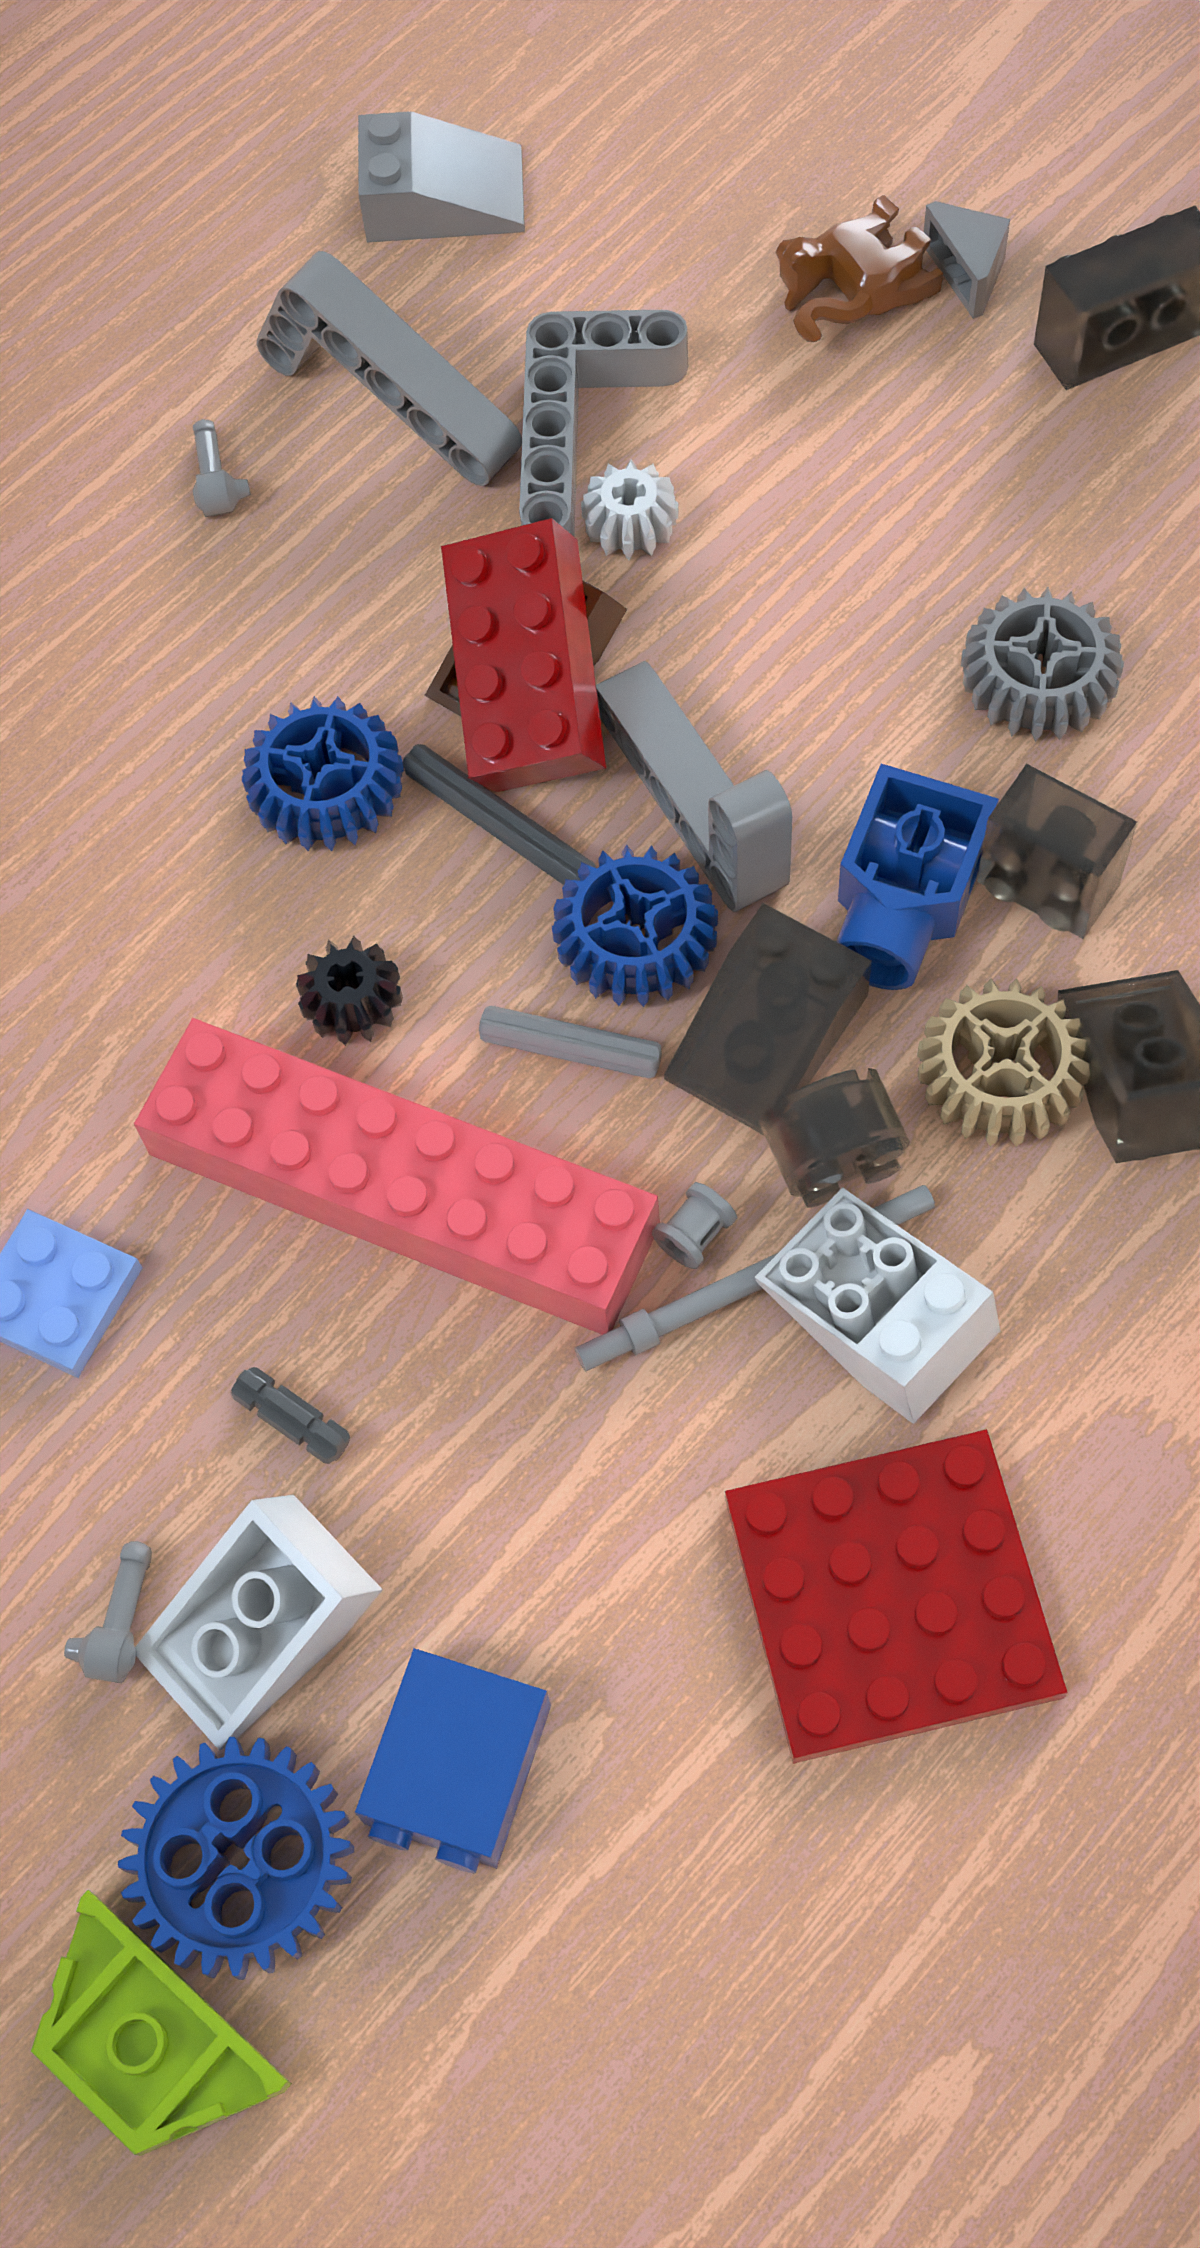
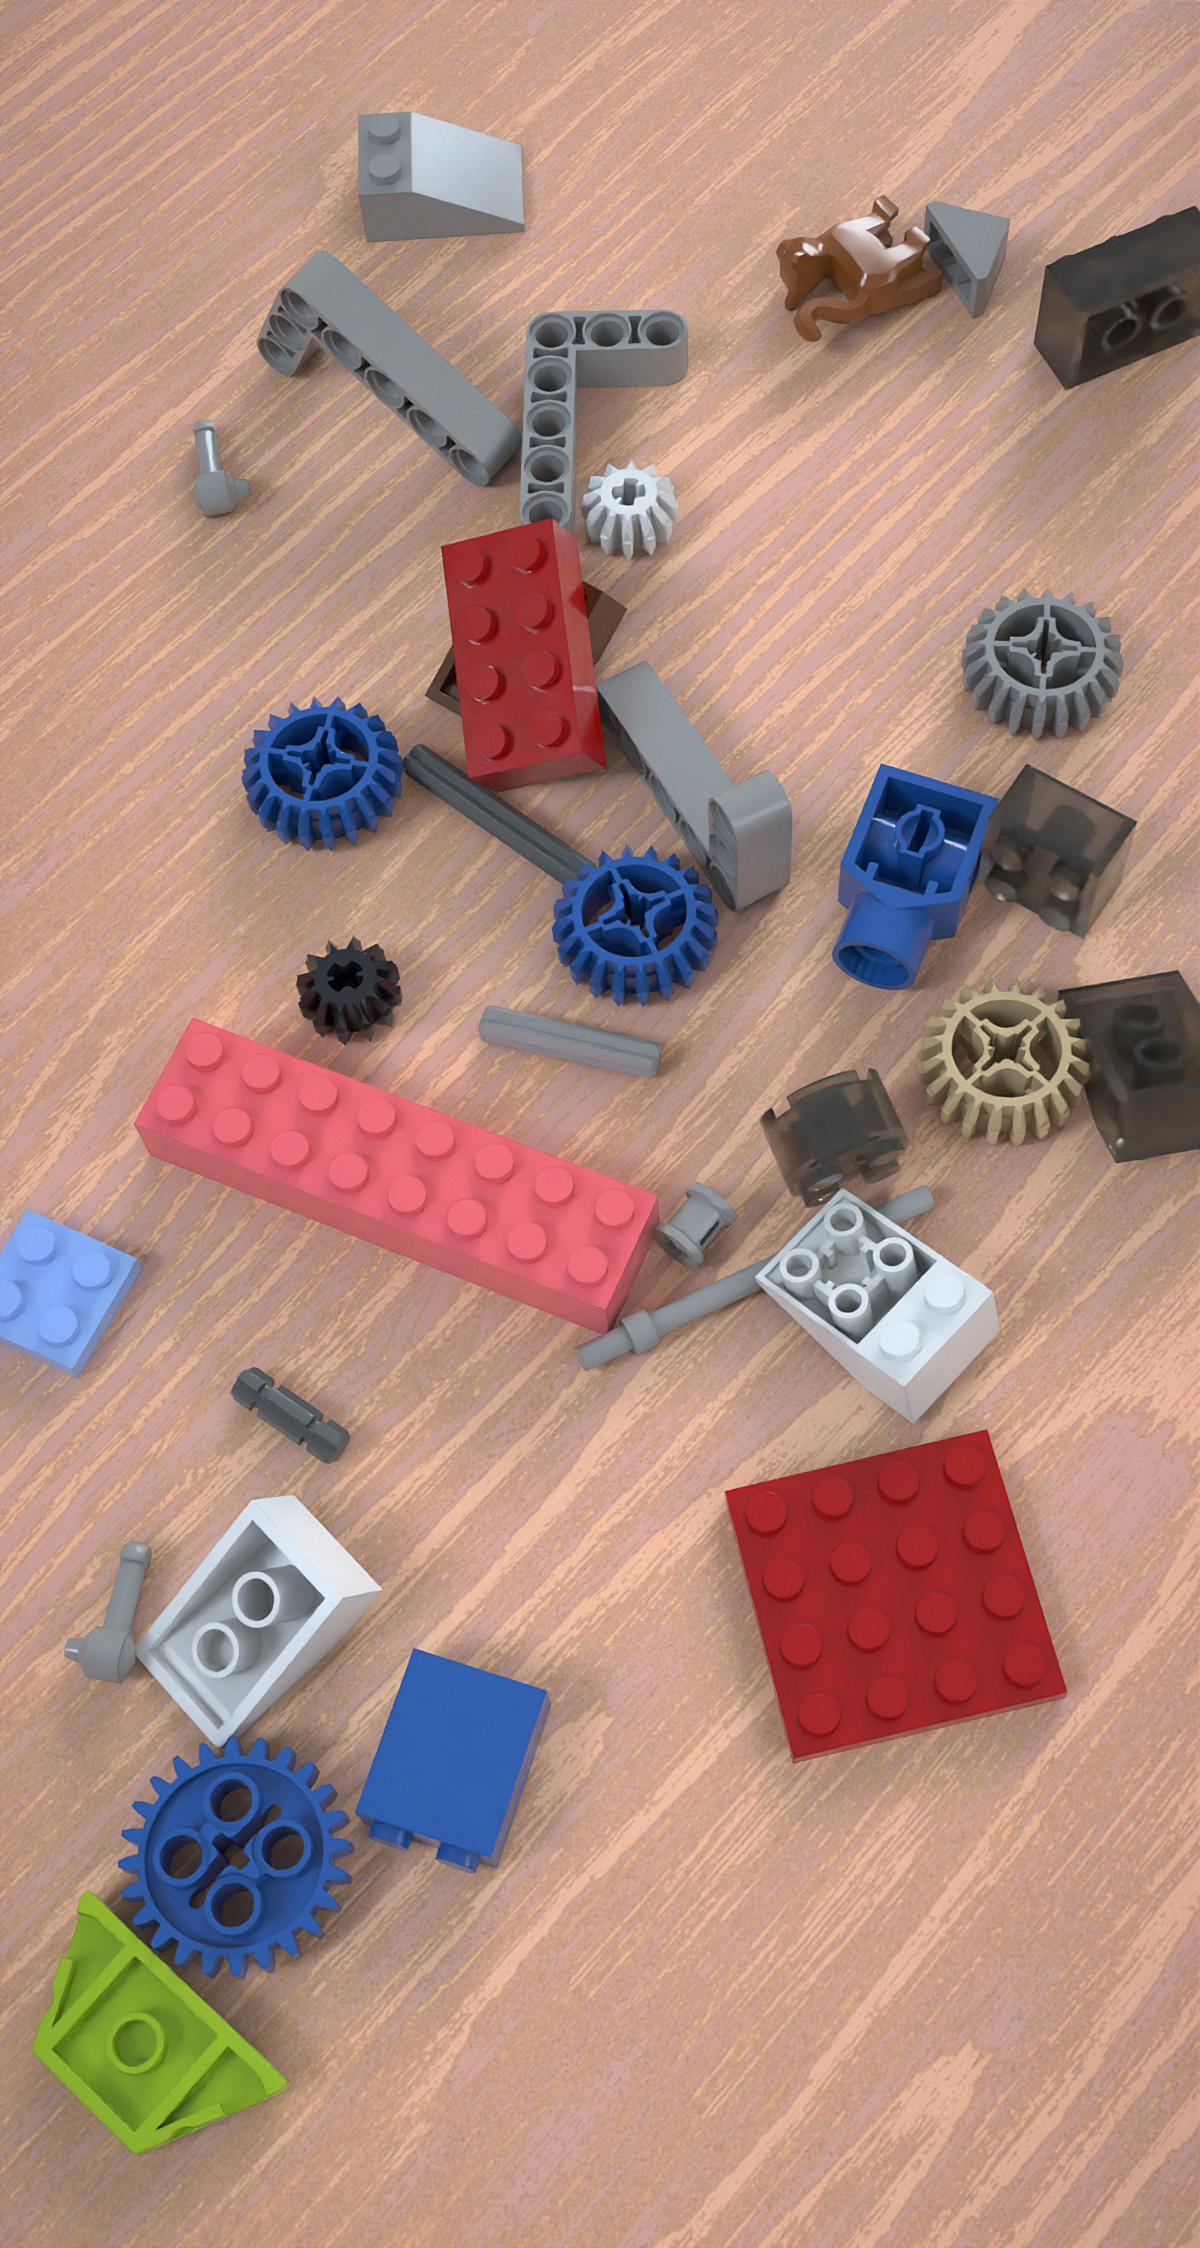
(769, 1018): clear smoke slope -> none

